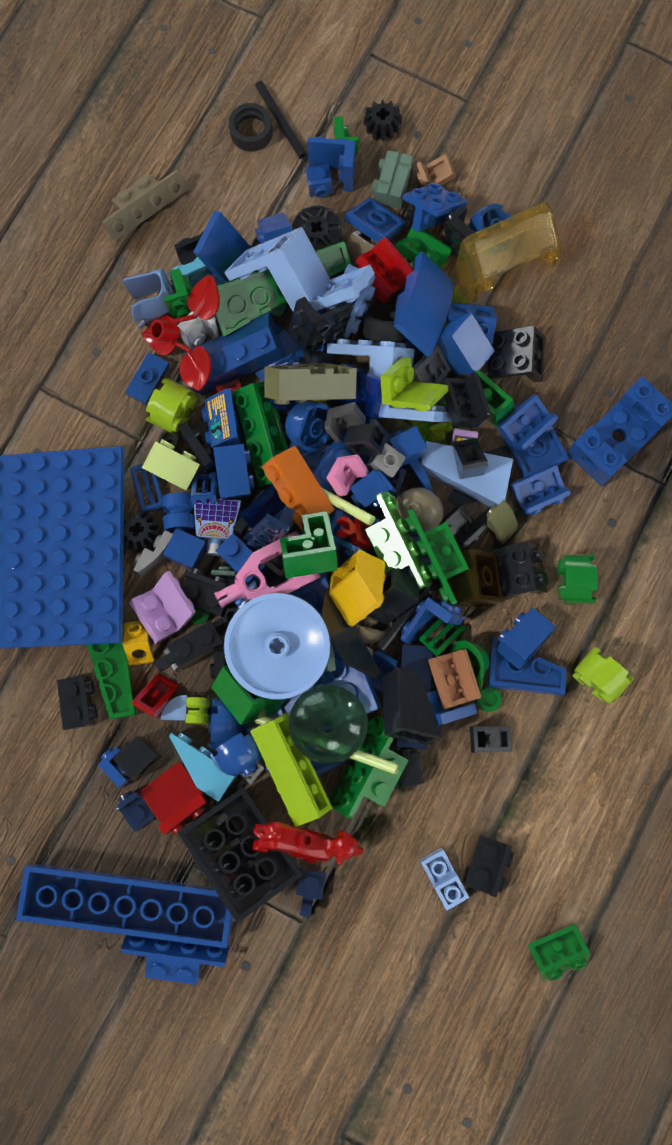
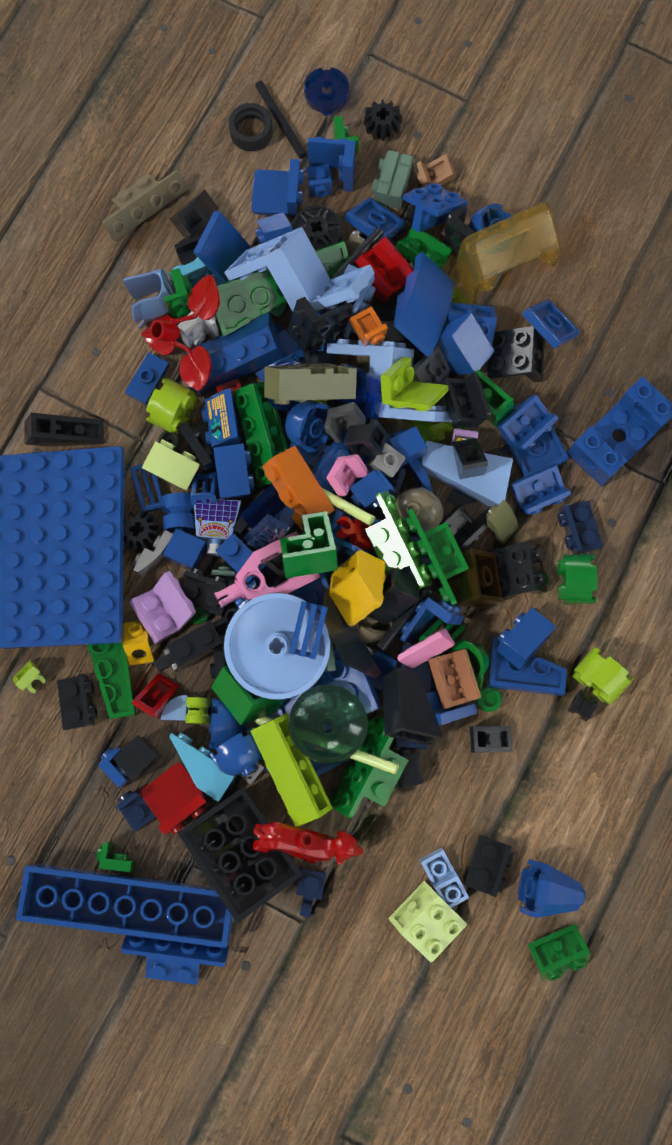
(26, 675): none -> lime tile
(62, 430): none -> black slope
(118, 863): none -> green bracket
(194, 214): none -> black slope
(278, 190): none -> blue bracket
(303, 652): none -> blue tile
(326, 102): none -> clear blue plate
(363, 248): none -> black bar
(368, 327): none -> orange bracket
(426, 649): none -> bright pink slope
(427, 922): none -> yellowish green bracket
(548, 891): none -> blue cone
(551, 323): none -> blue tile
(579, 528): none -> dark blue bracket
(583, 705): none -> black wheel

